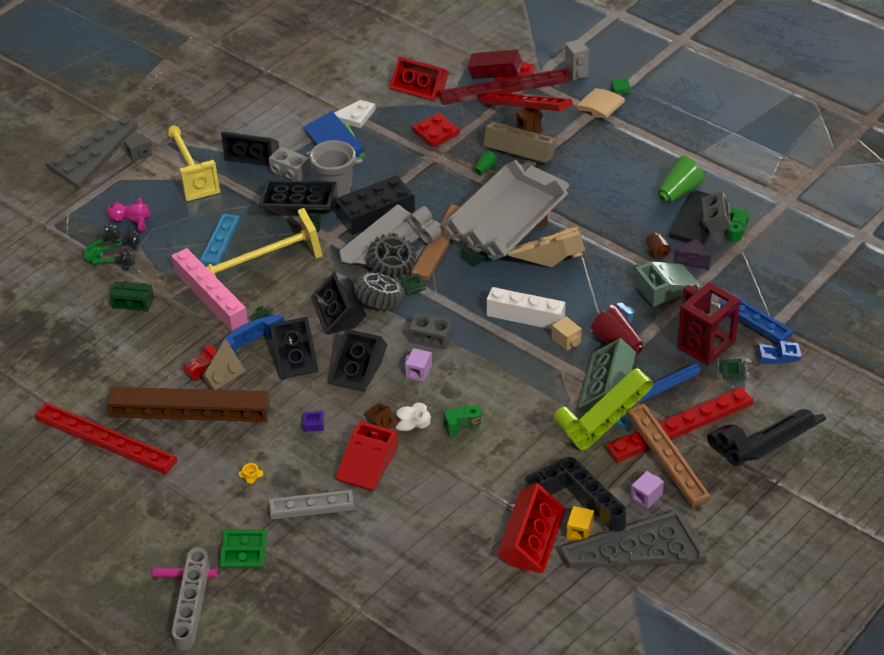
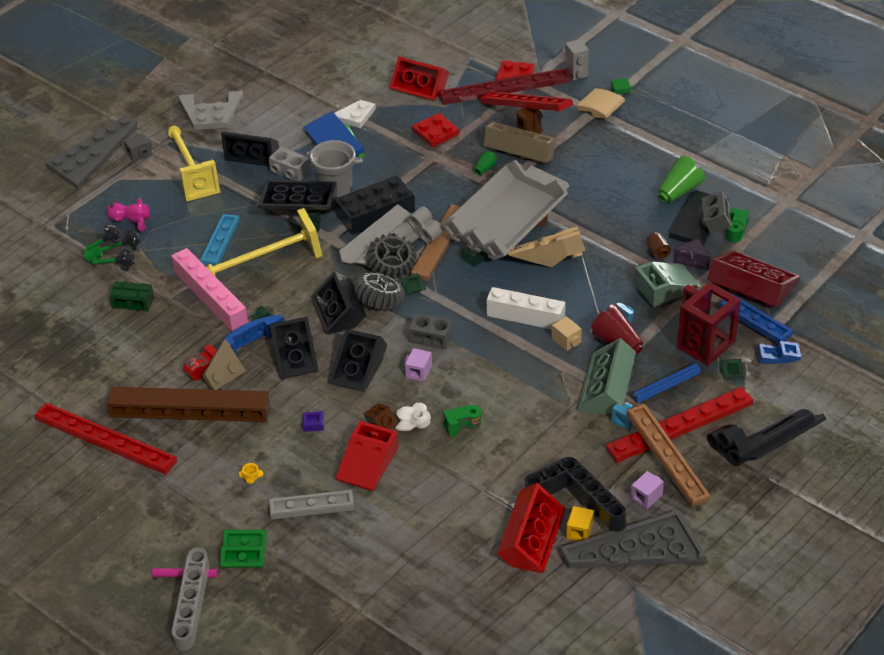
(213, 114): none -> light grey wing
(495, 64): dark red brick -> none
(605, 412): lime beam -> none
(752, 278): none -> dark red slope

